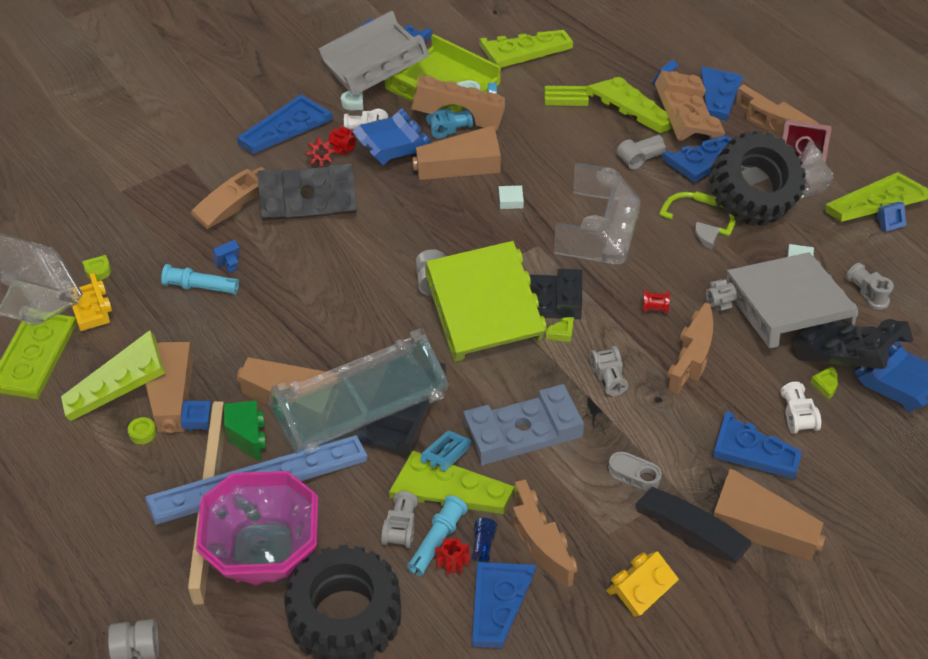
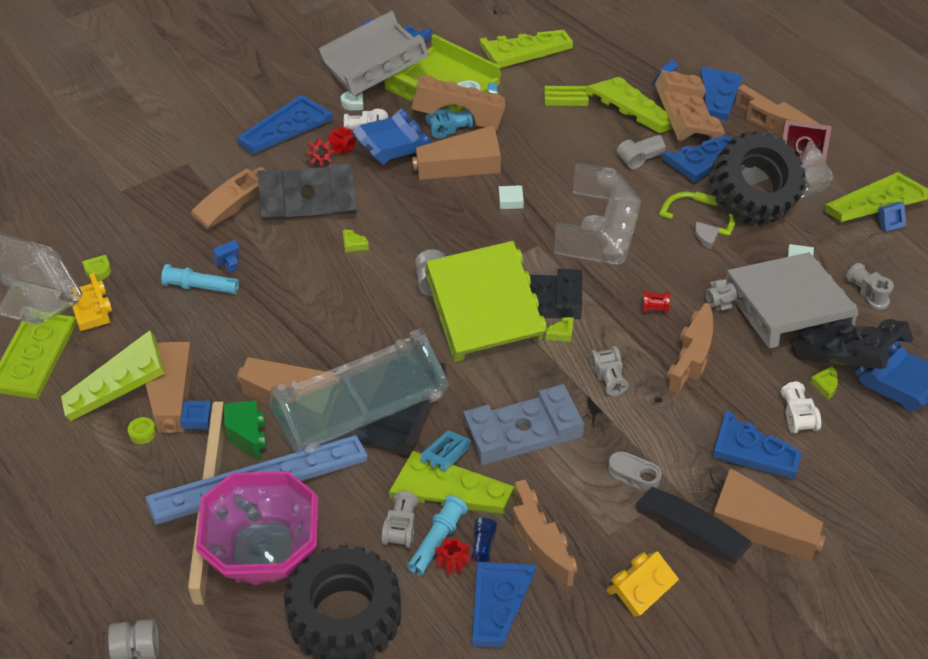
(354, 242): none -> lime tile

